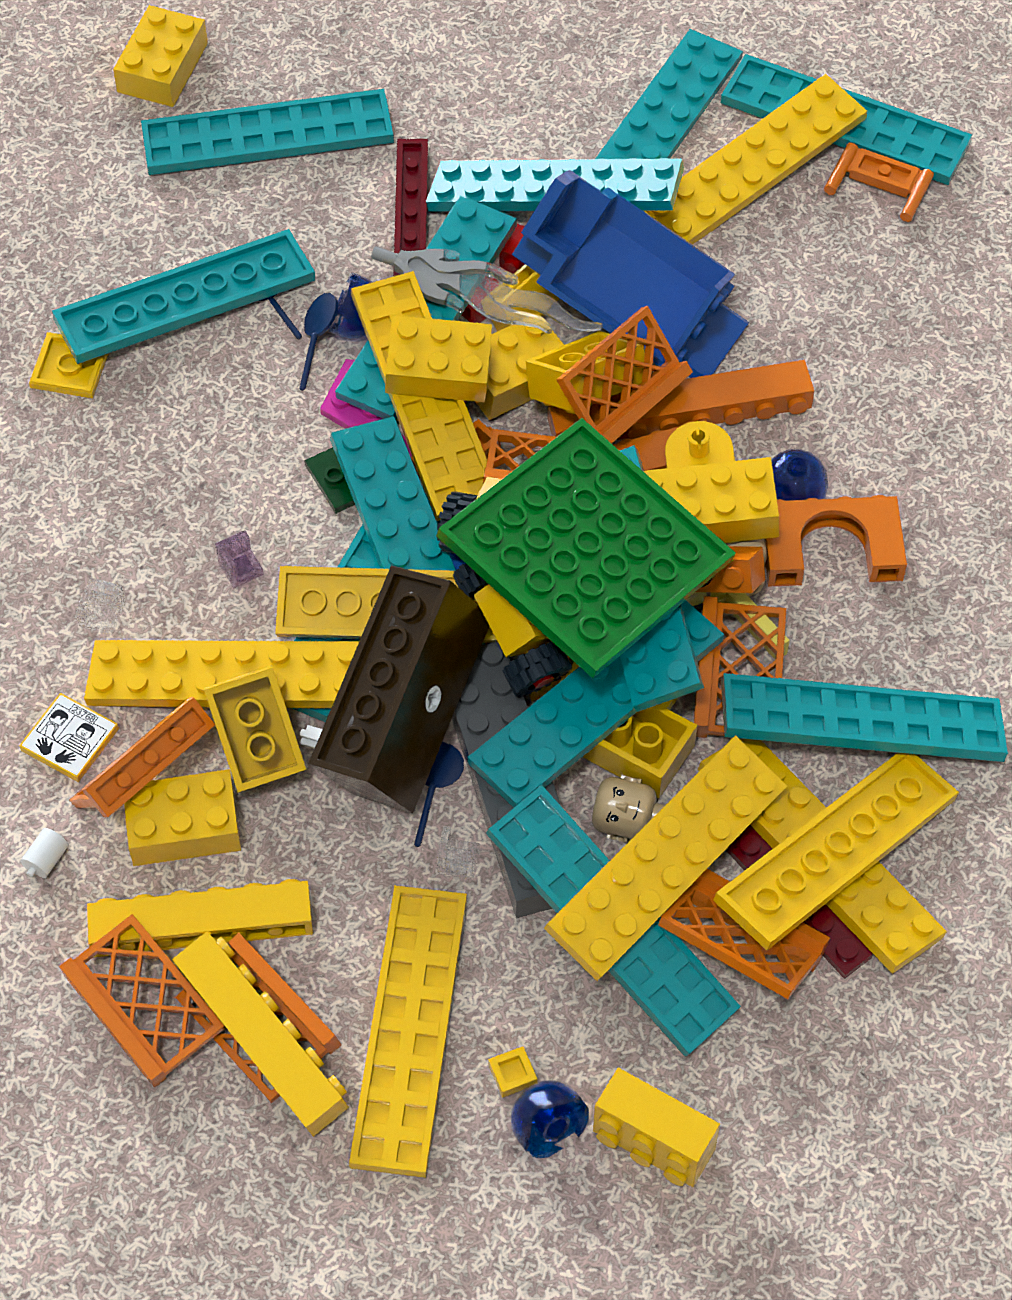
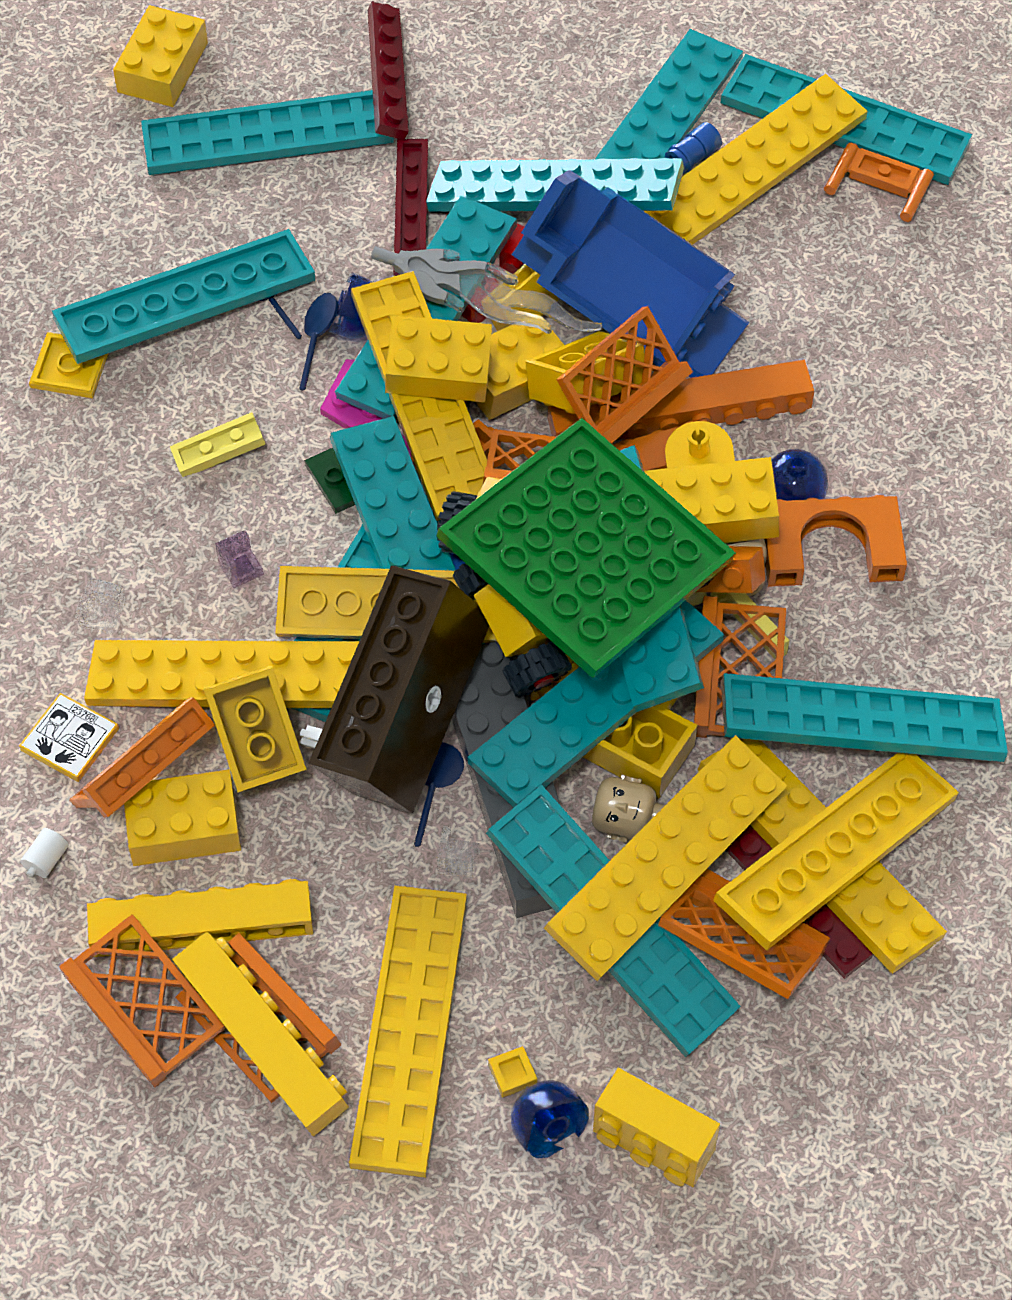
(217, 445): none -> light yellow hinge
(387, 71): none -> dark red plate
(696, 146): none -> blue piece

